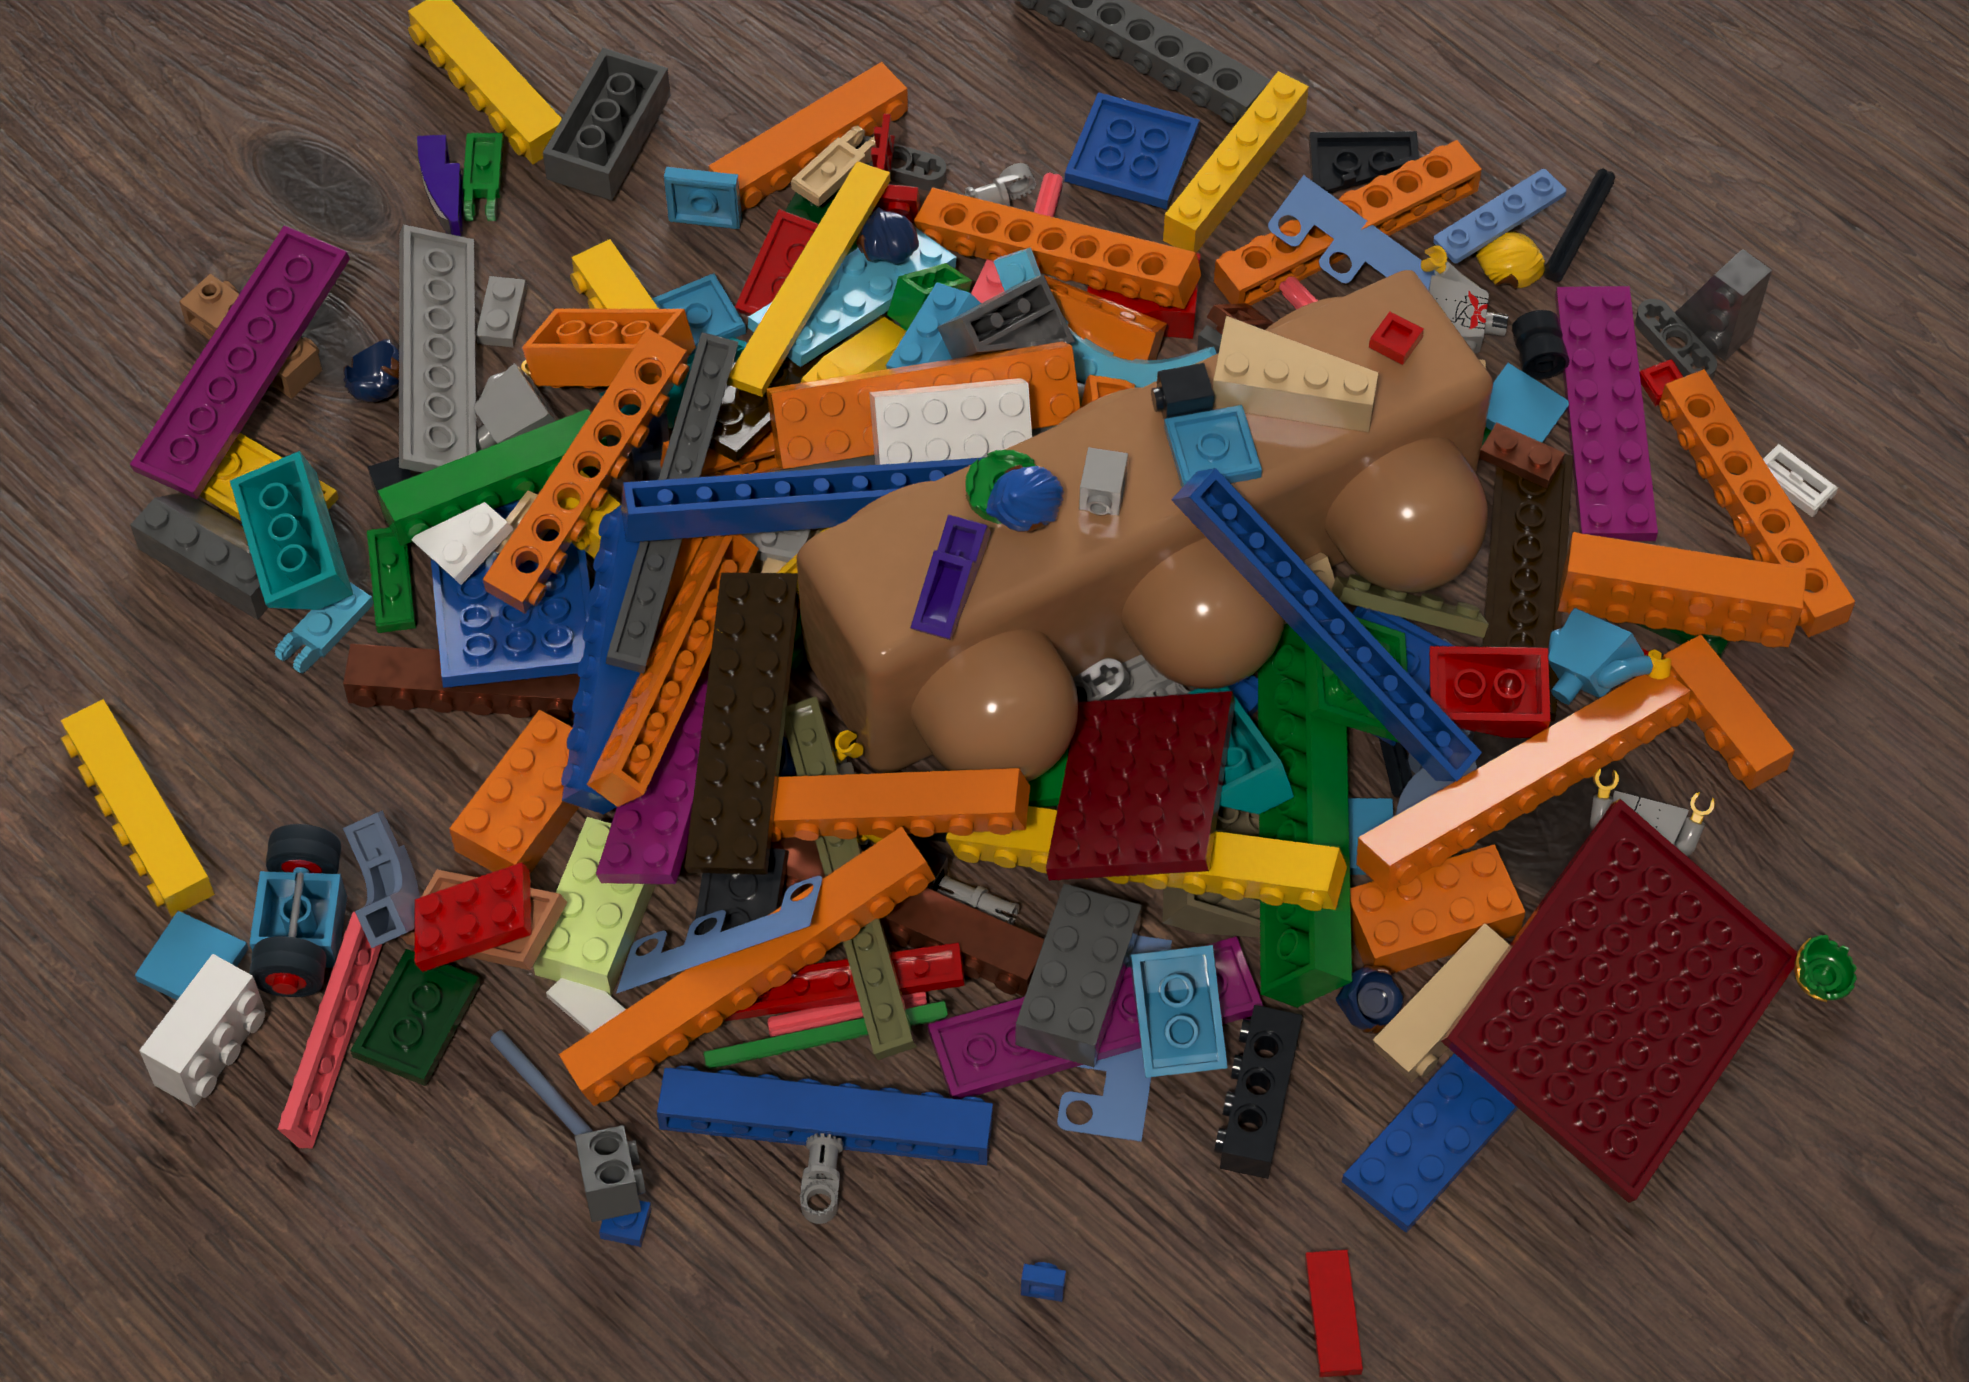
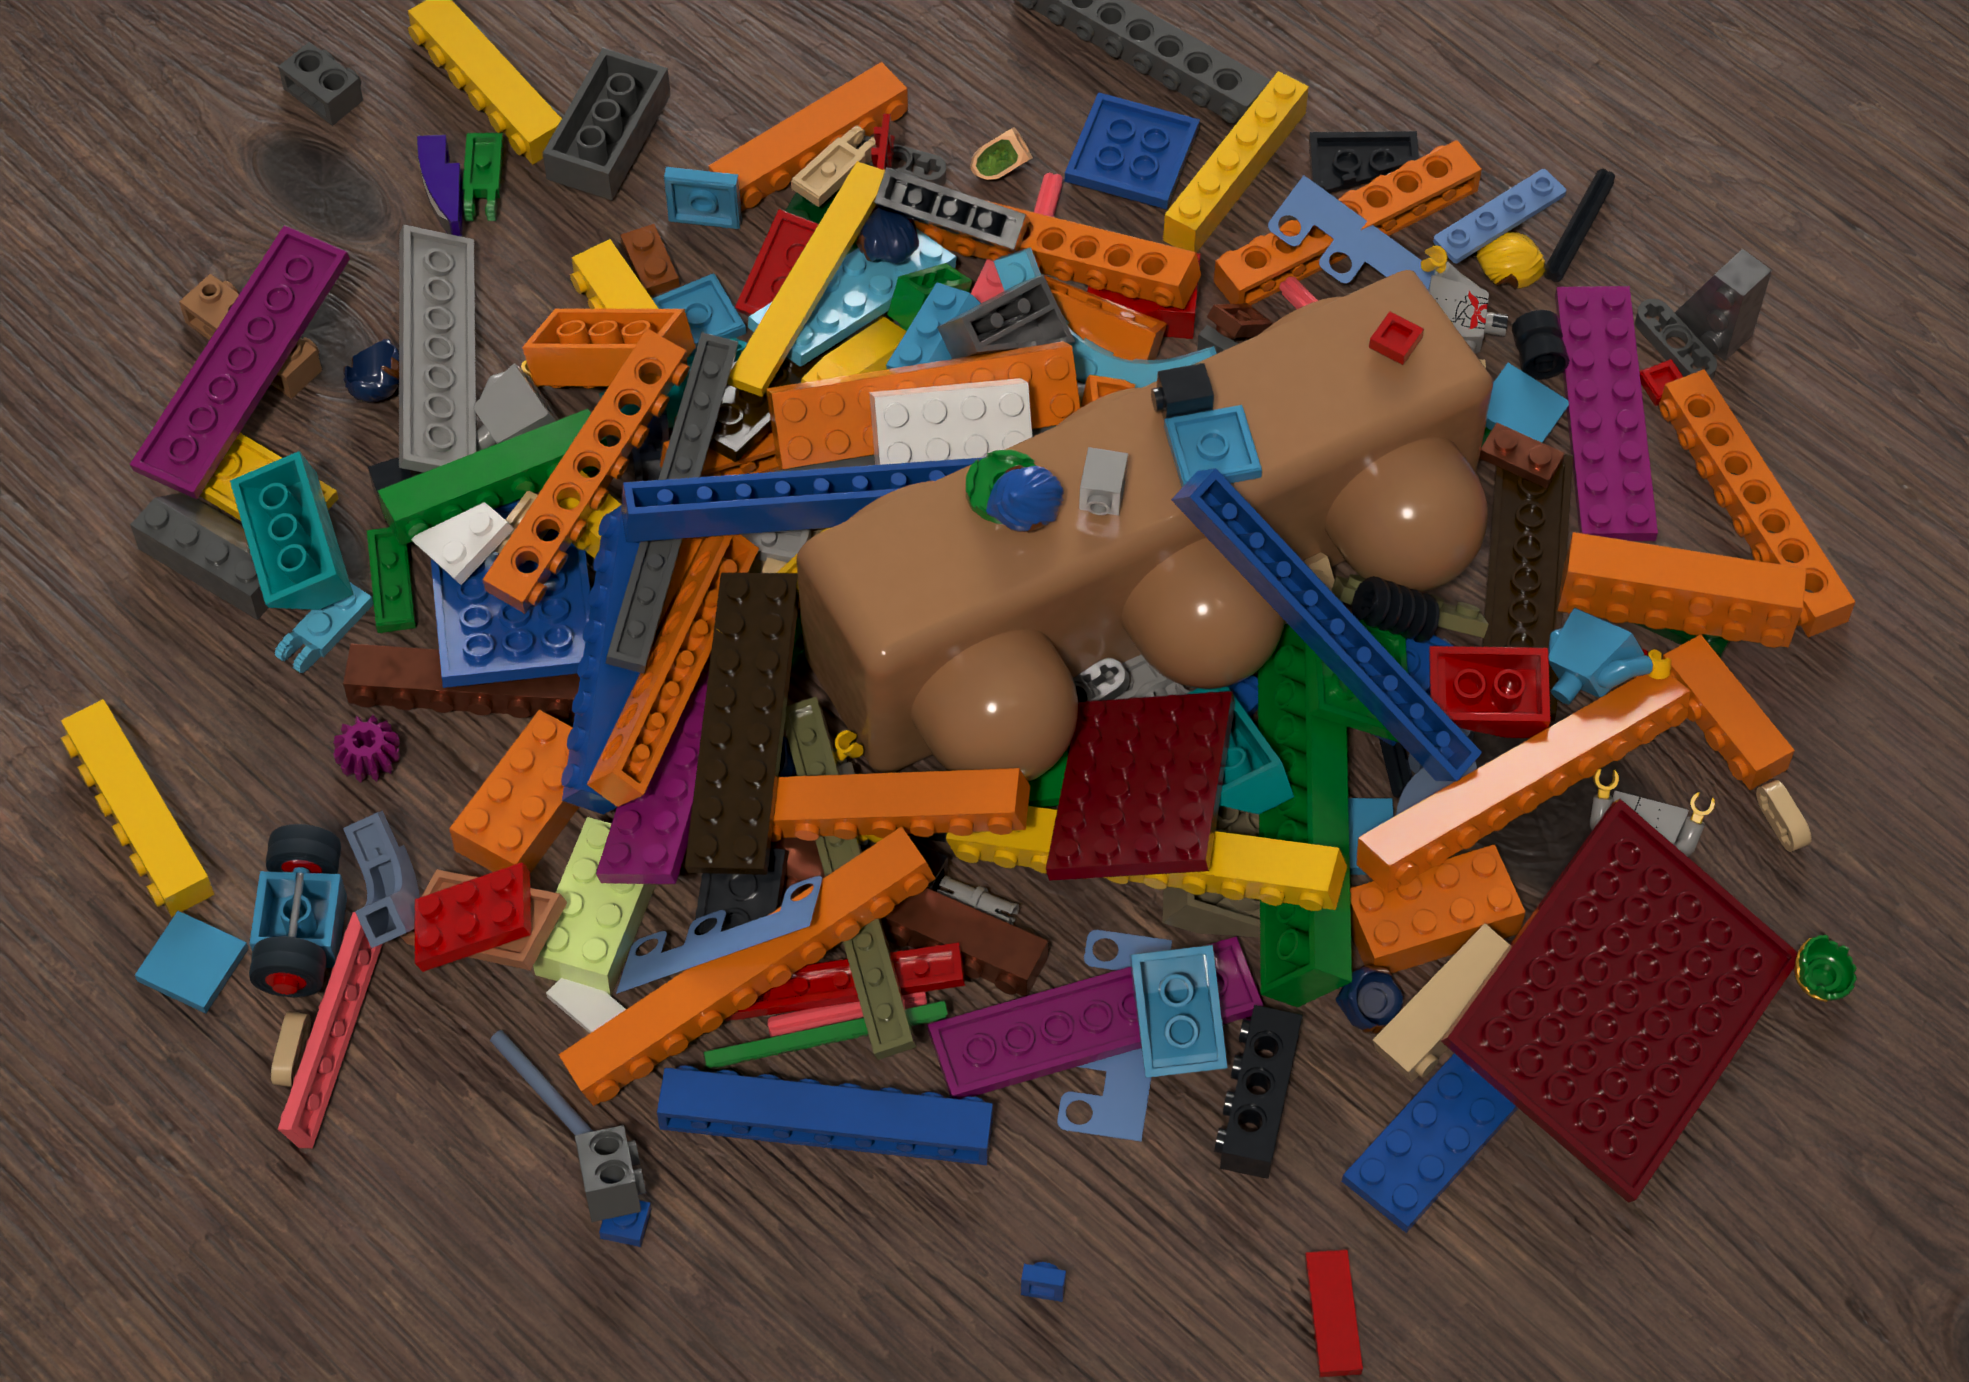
(203, 1031): white brick -> none
(290, 1048): none -> tan beam
(321, 83): none -> dark grey brick
(366, 748): none -> magenta gear
(415, 1019): dark green plate -> none
(501, 311): light grey plate -> none
(650, 260): none -> dark orange plate
(815, 1183): light grey connector -> none
(950, 577): dark purple slope -> none
(952, 210): none -> brick
(1000, 156): none -> rock
(1003, 188): light grey connector -> none
(1078, 975): dark grey brick -> none
(1290, 380): tan wedge -> none
(1396, 609): none -> black piece
(1783, 815): none -> tan beam
(1792, 482): white tile -> none

